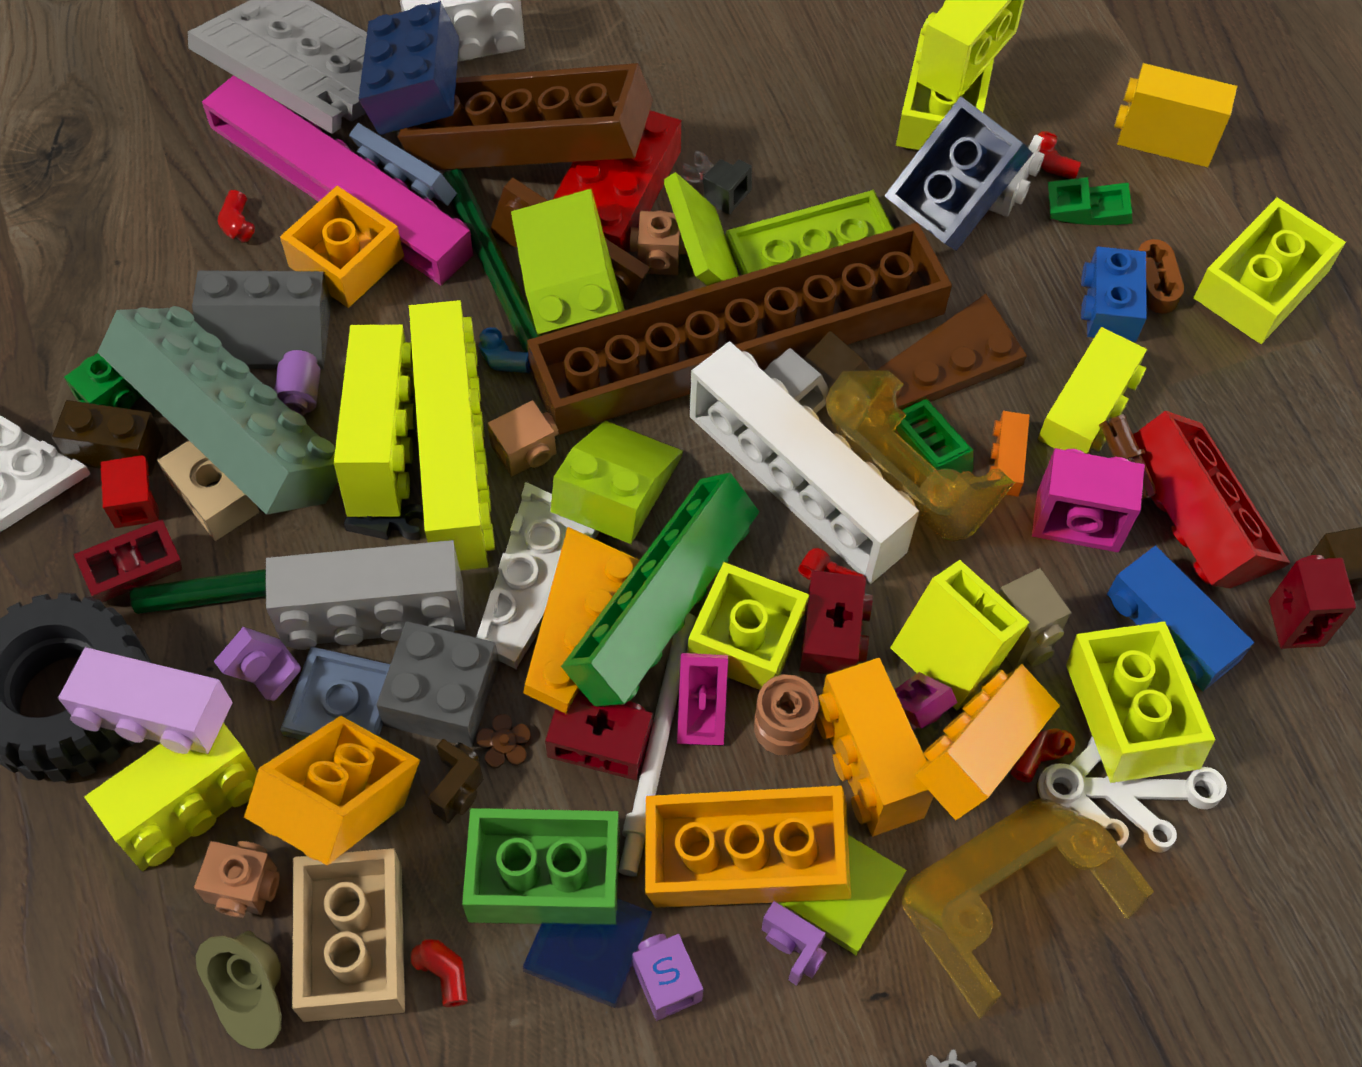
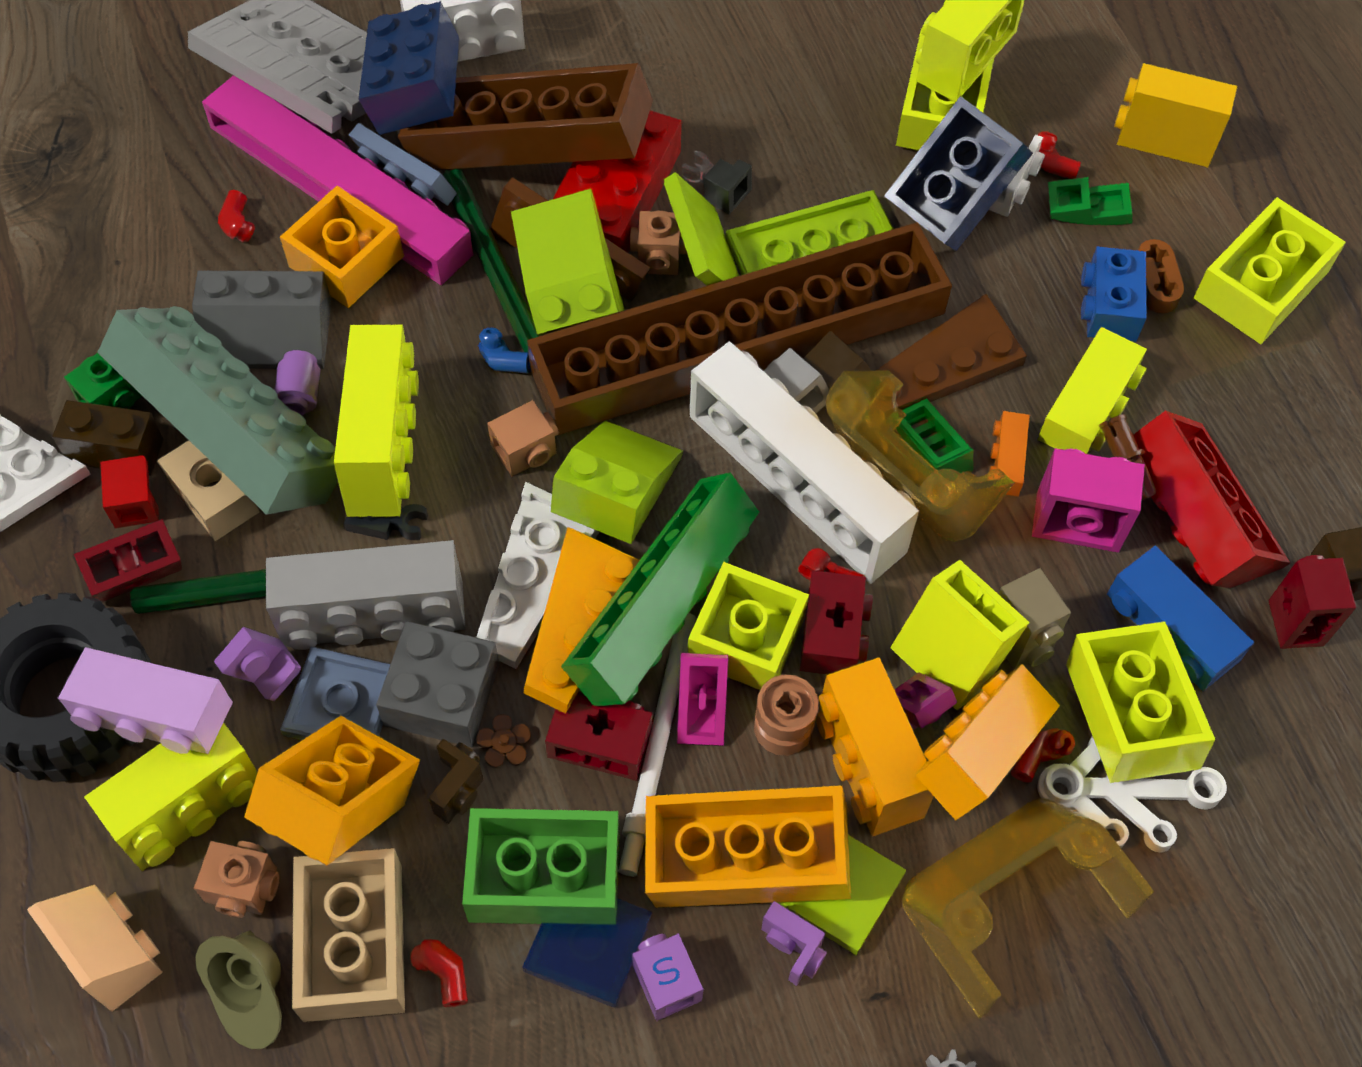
(98, 943): none -> light nougat slope
(451, 431): neon yellow brick -> none

